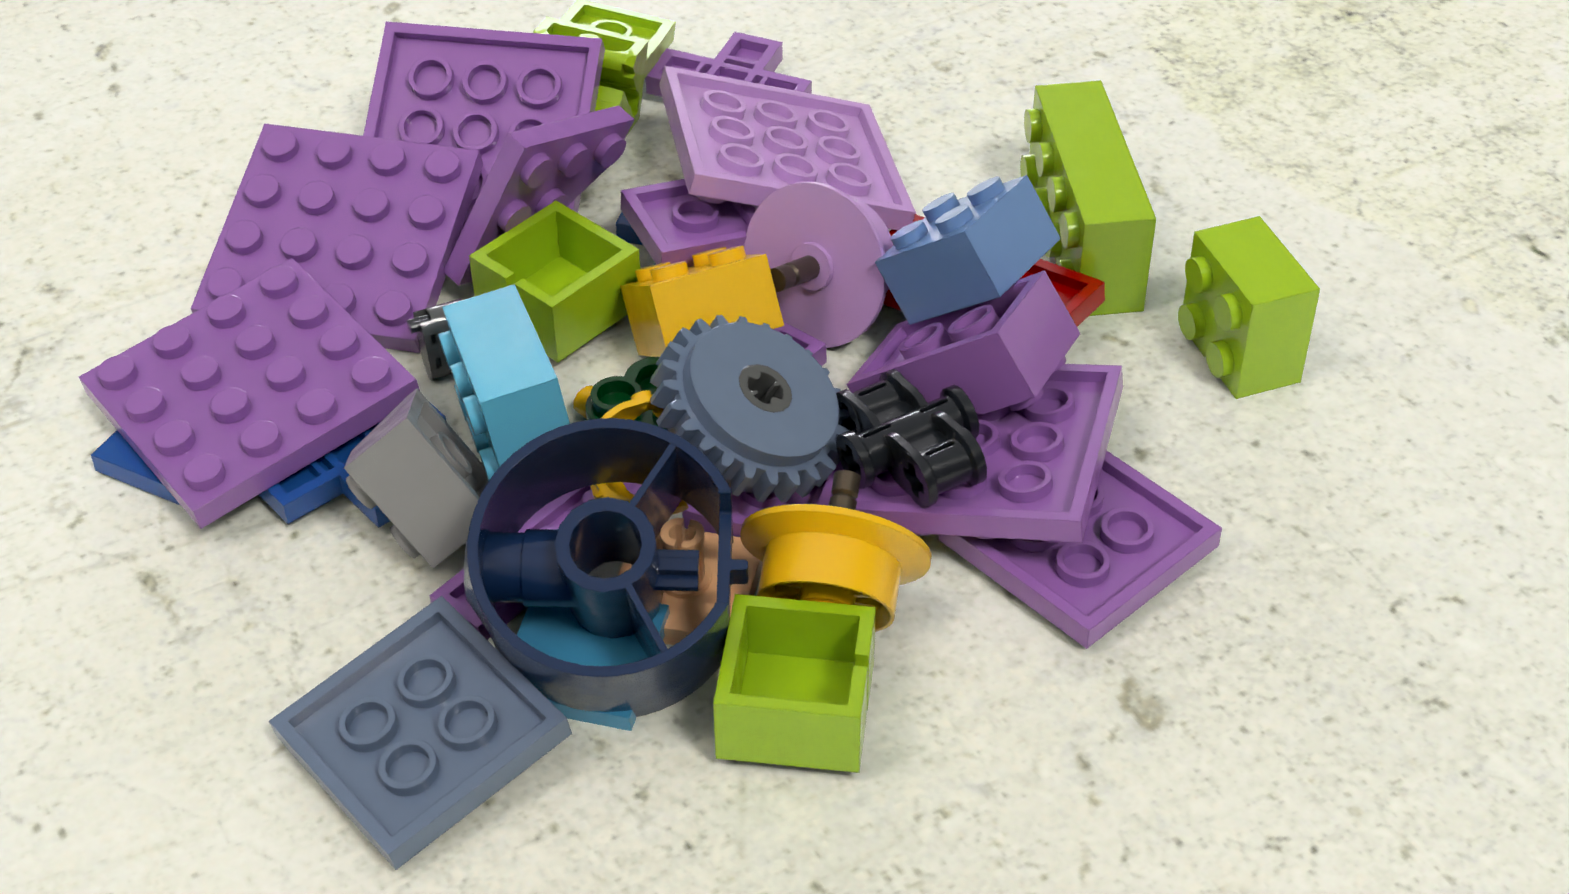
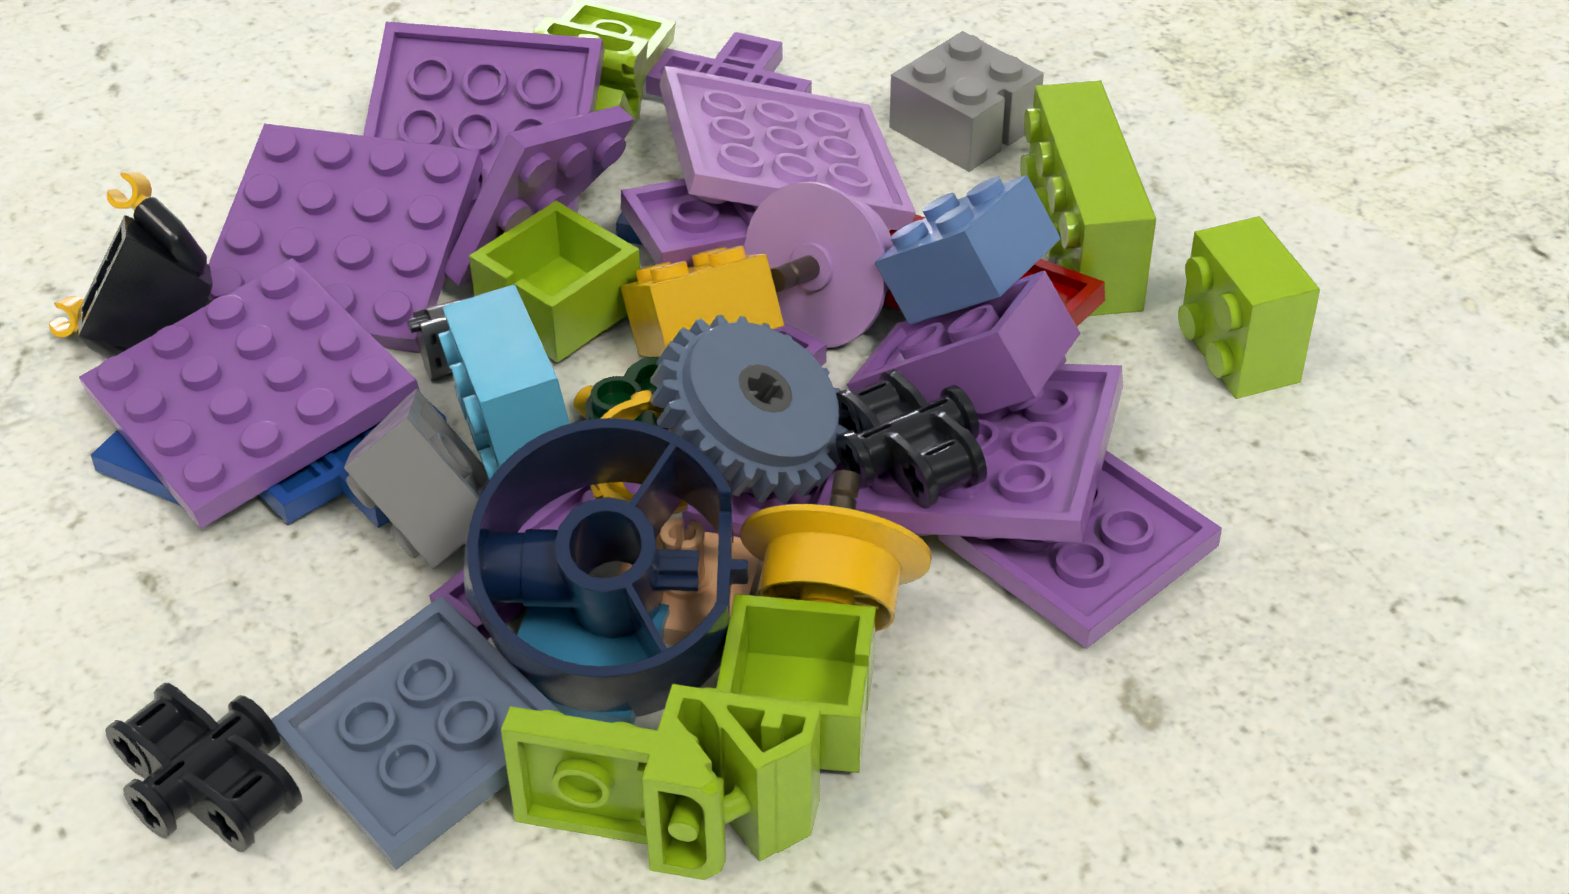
(145, 280): none -> black torso
(203, 766): none -> black axle
(673, 786): none -> lime piece
(963, 100): none -> light grey piece

